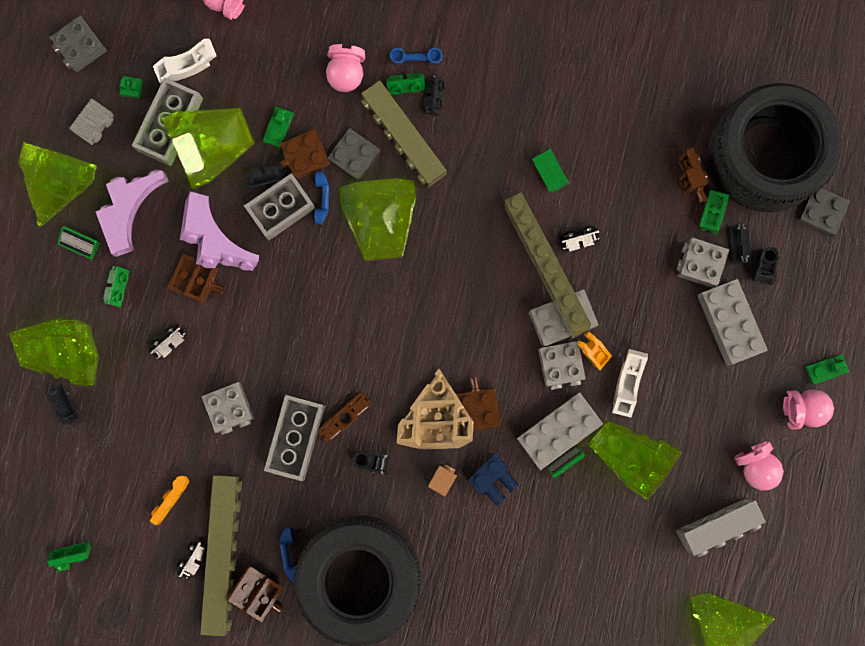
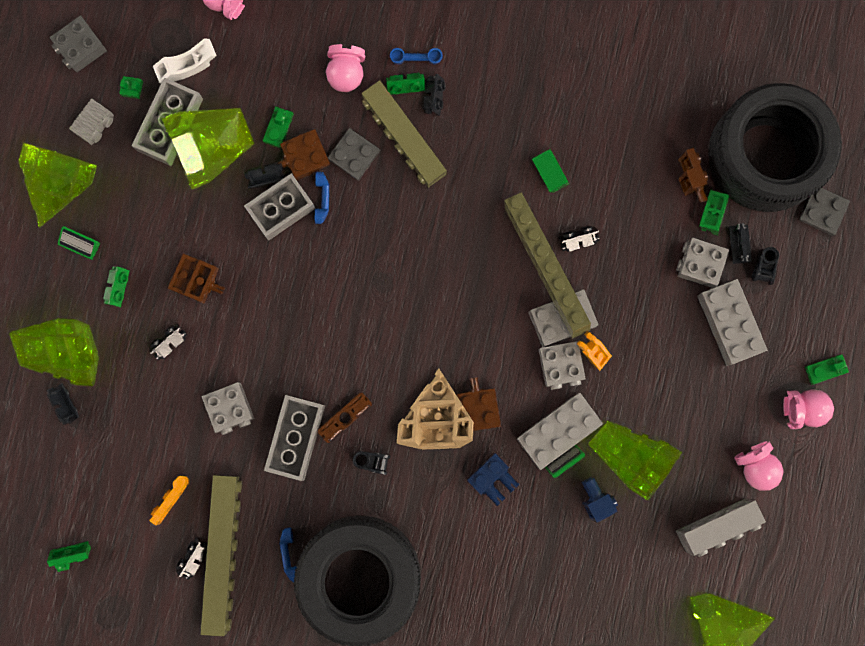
(118, 218): lavender arch -> none
(213, 245): lavender arch -> none
(255, 594): reddish brown plate -> none
(379, 215): clear neon green wedge -> none
(442, 479): medium nougat brick -> none
(599, 504): none -> dark blue brick
(628, 383): white arch -> none

